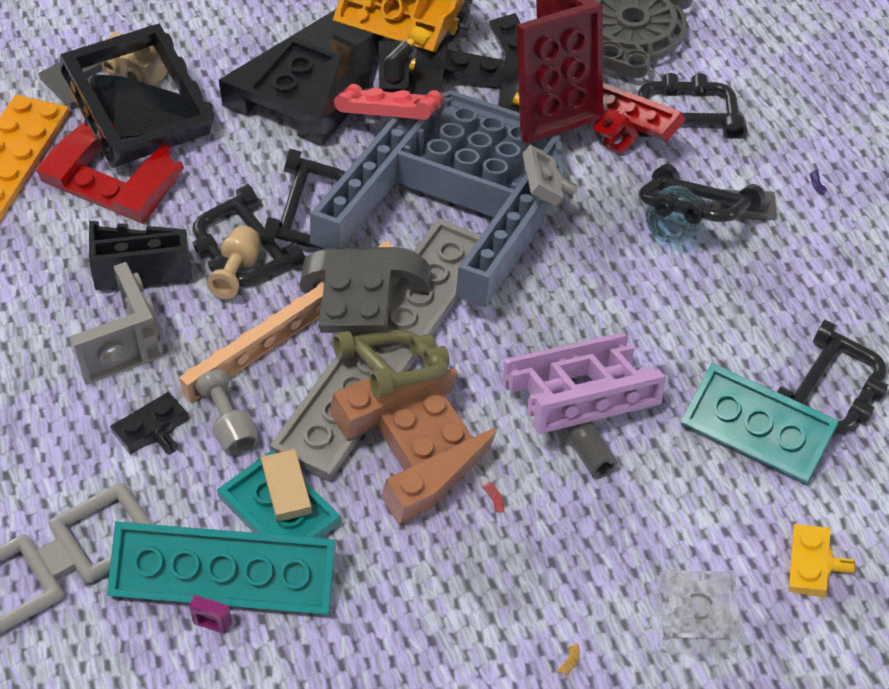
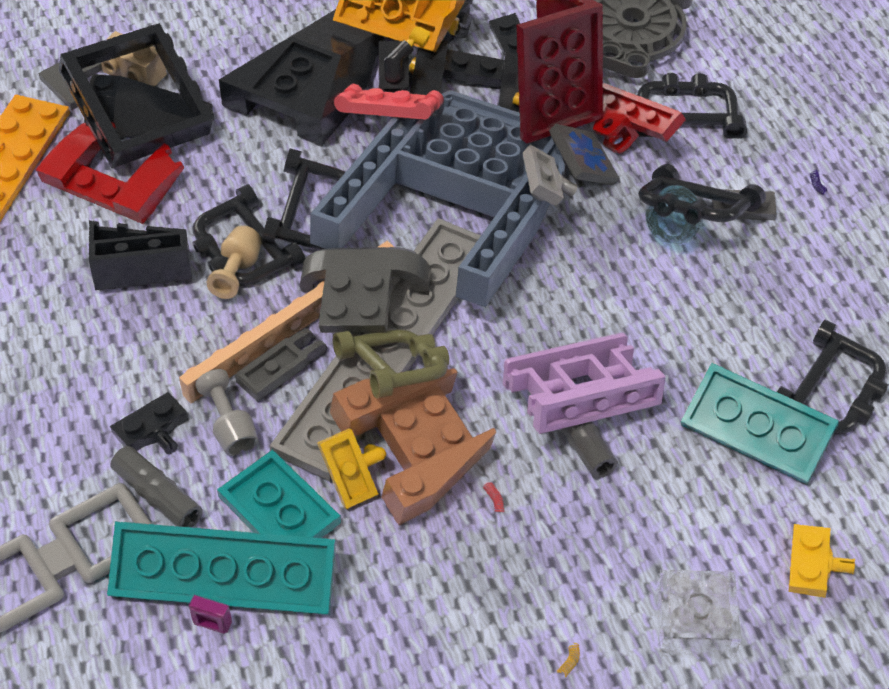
(131, 336): light grey bracket -> none
(155, 487): none -> dark grey axle
(279, 364): none -> dark grey hinge
(286, 485): tan tile -> none
(350, 467): none -> yellow plate
(583, 154): none -> dark grey tile

